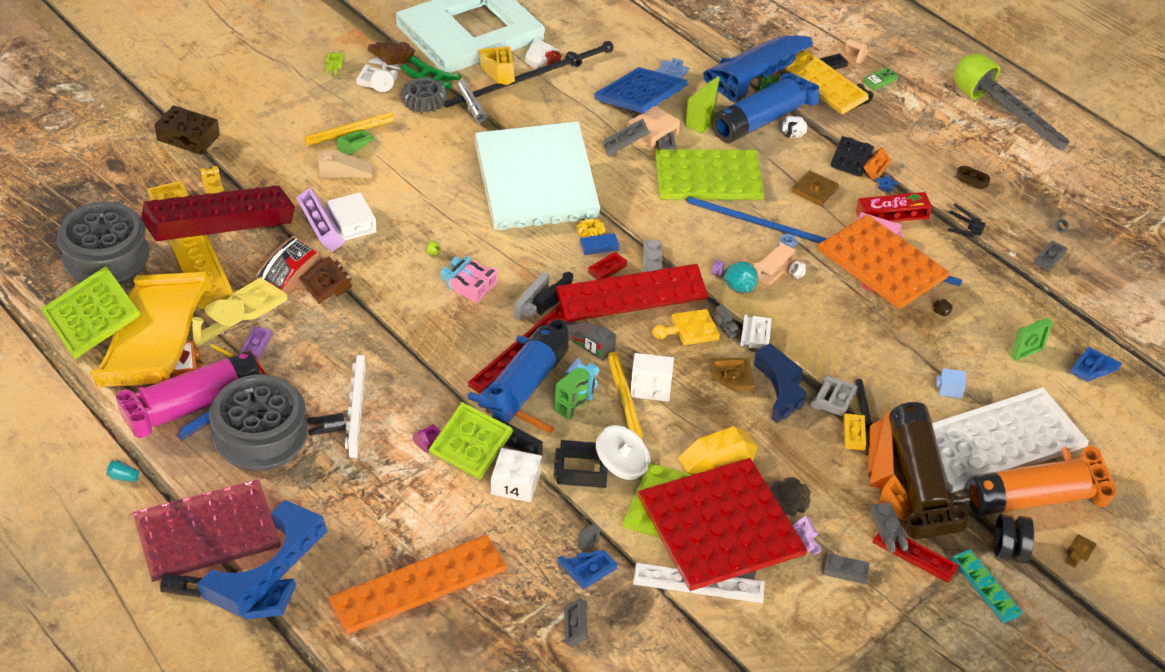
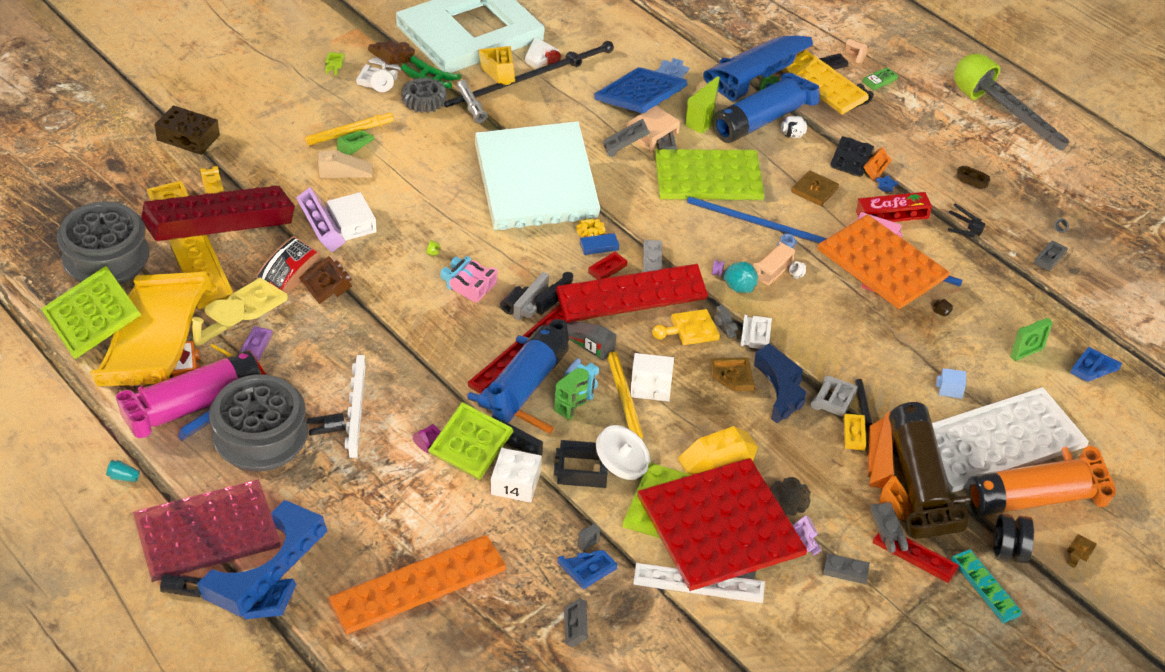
(508, 302): none -> black hinge

